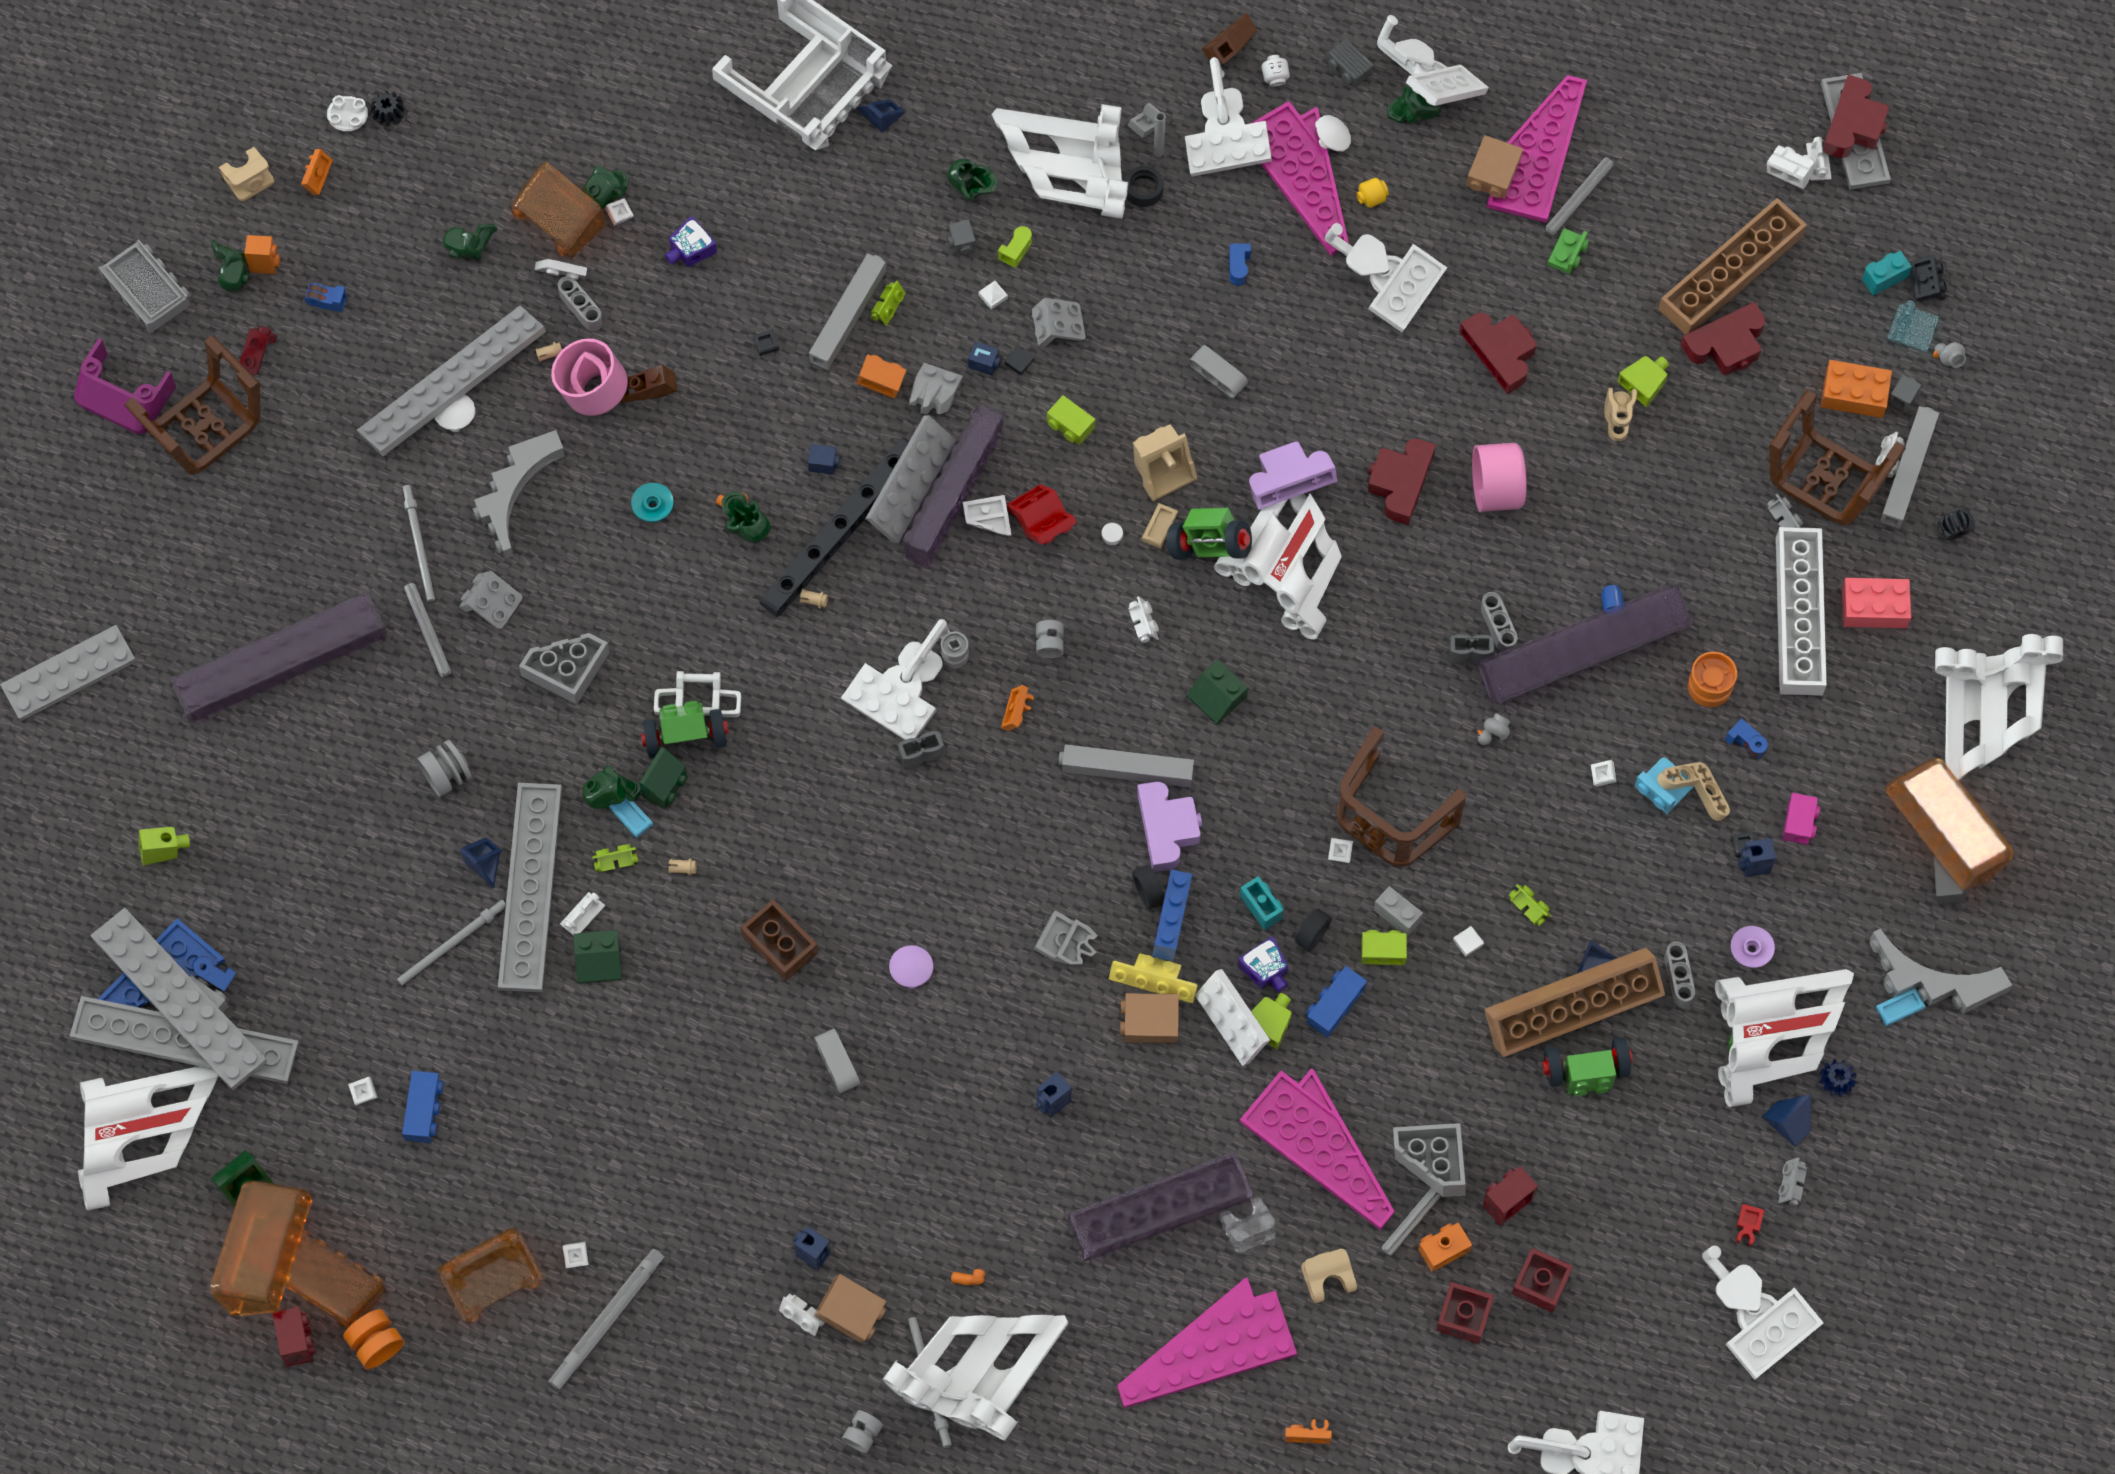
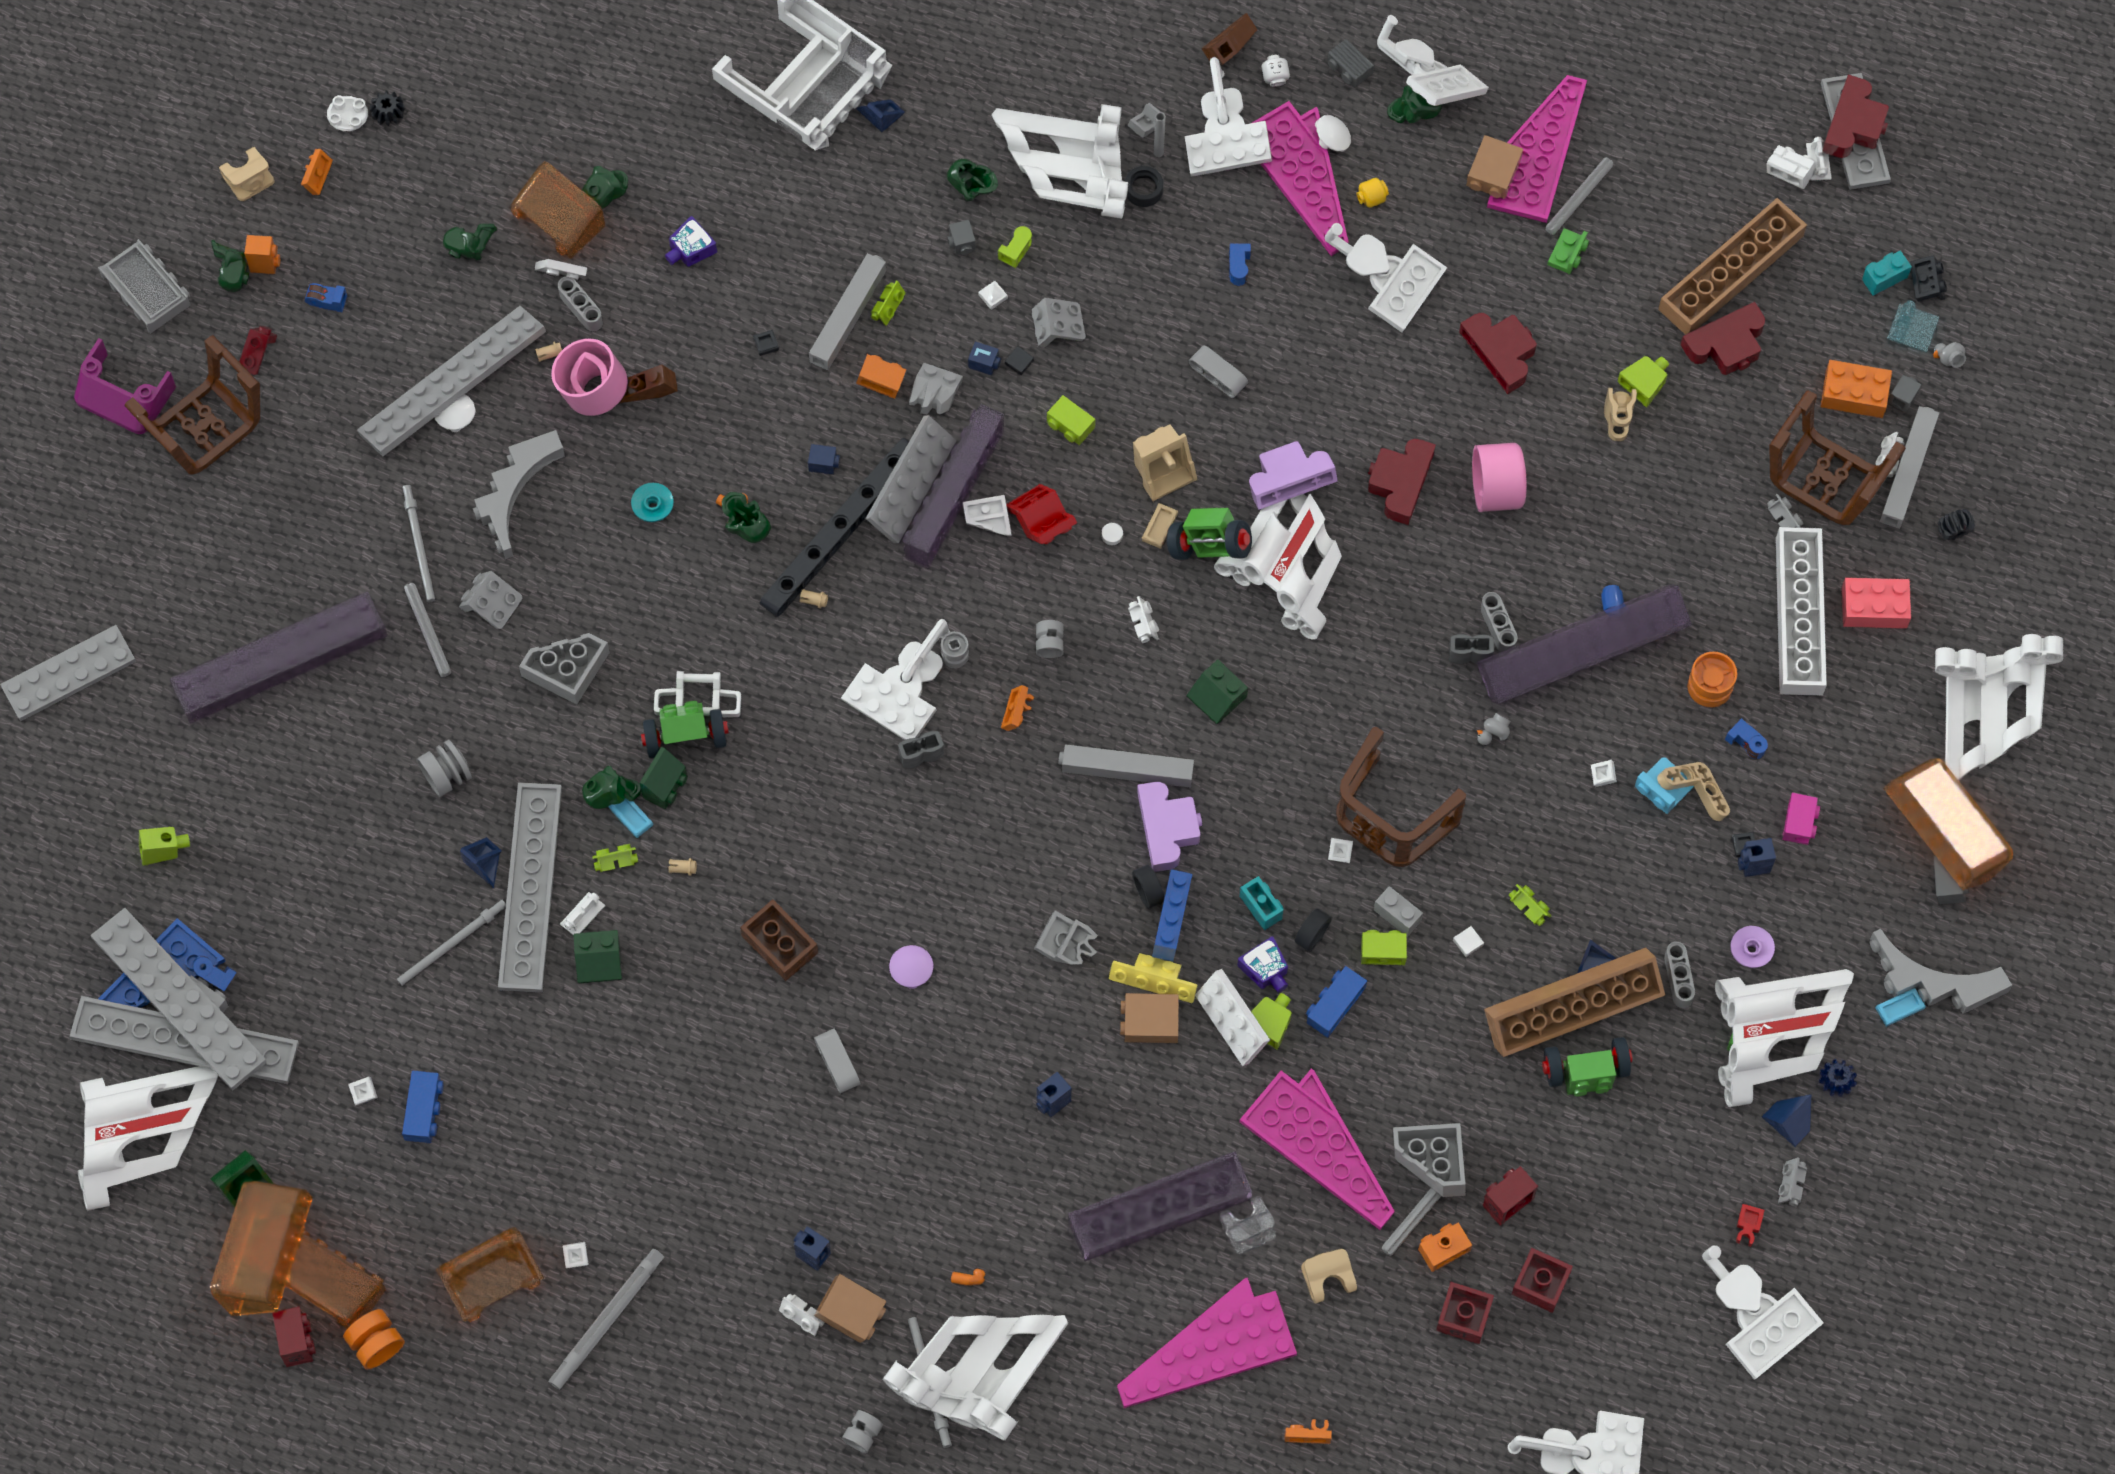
(619, 211): white tile -> none

